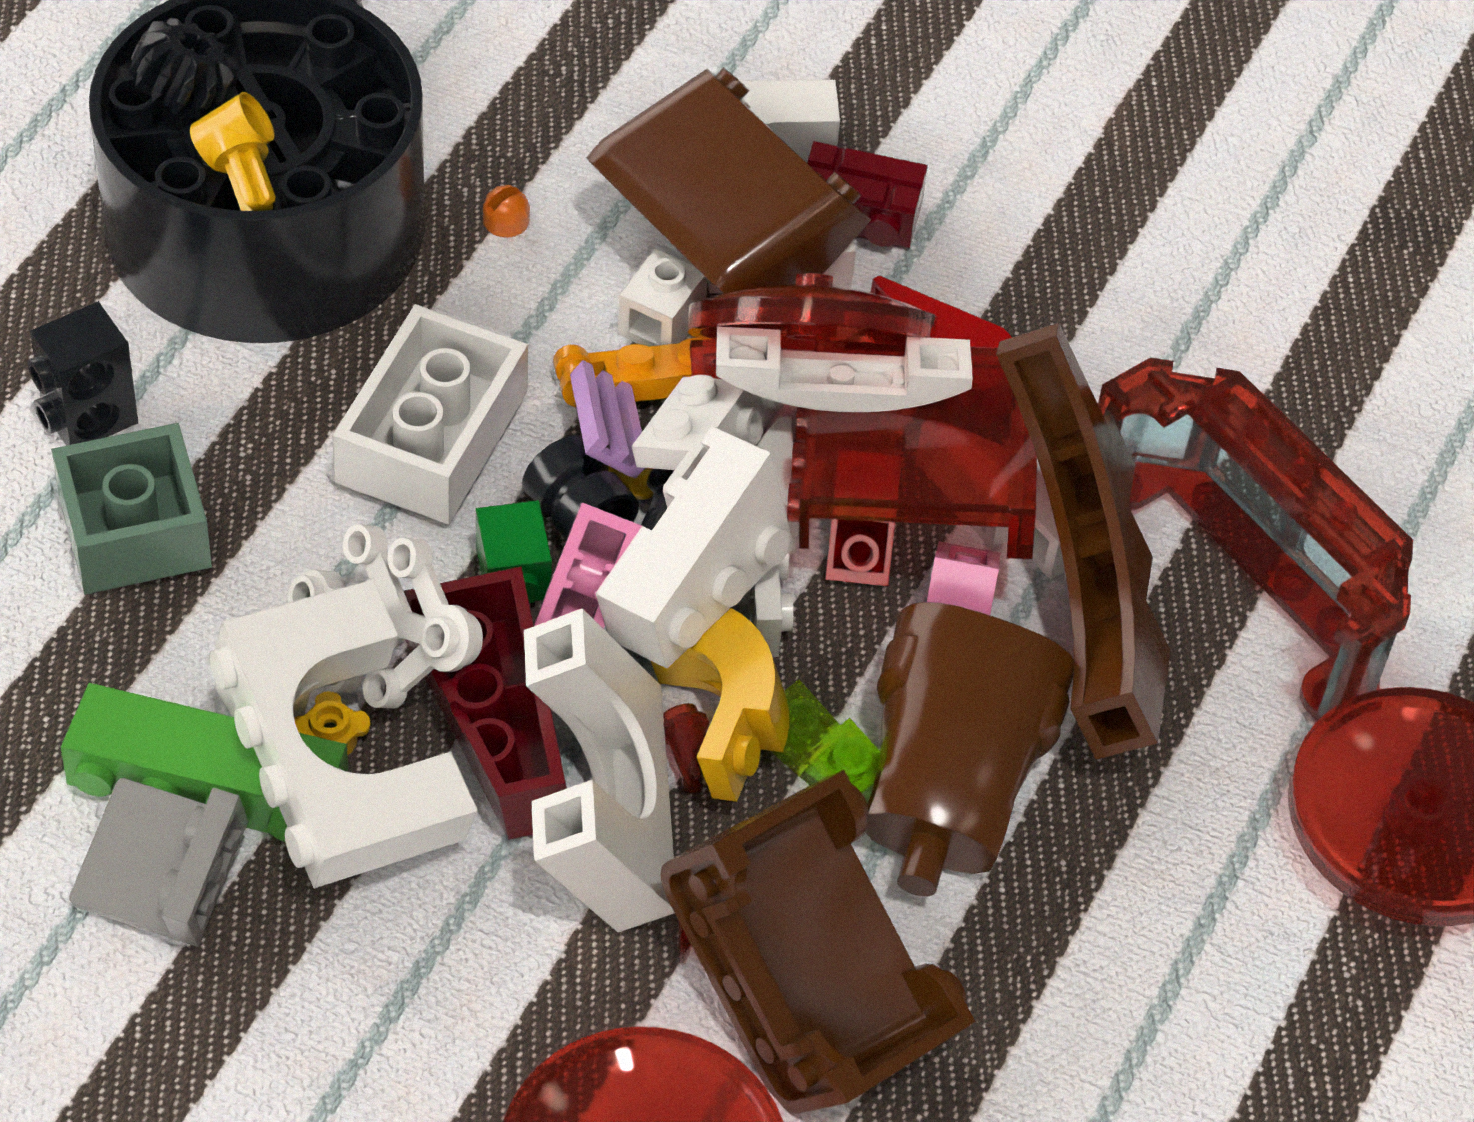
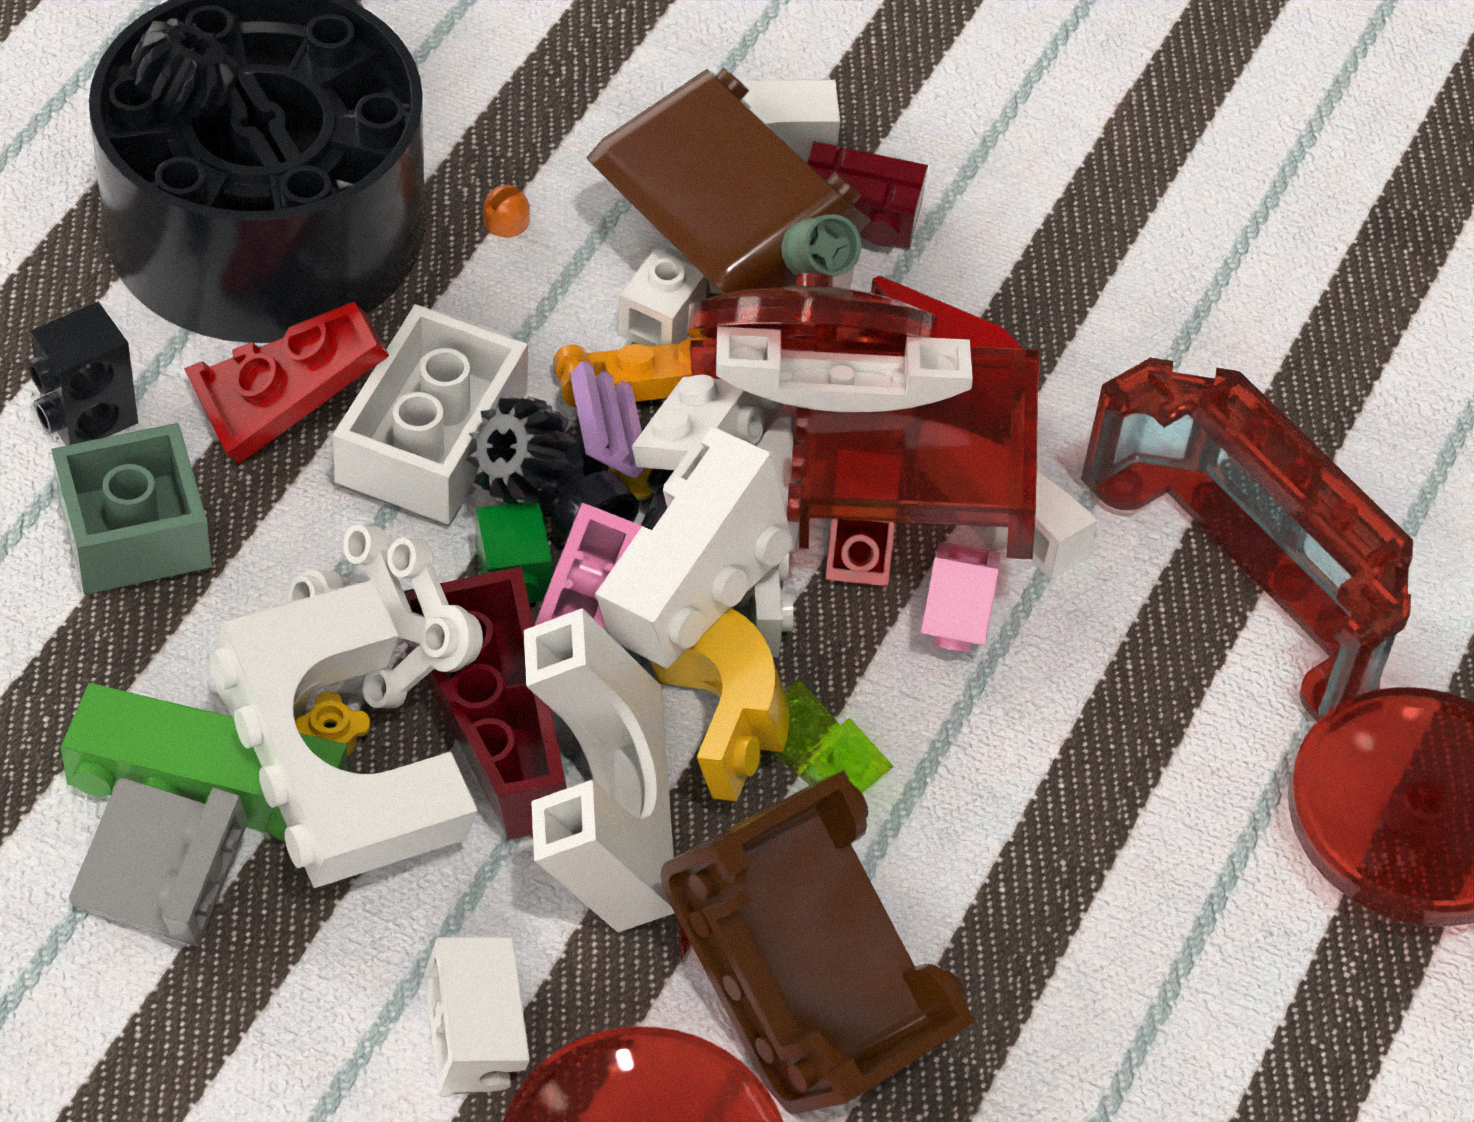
(235, 143): yellow axle -> none
(282, 382): none -> red wing
(475, 1014): none -> white hinge
(521, 450): none -> black gear
(685, 733): clear red pin -> none
(835, 245): none -> sand green wheel
(959, 733): reddish brown torso -> none
(1105, 558): reddish brown arch -> none

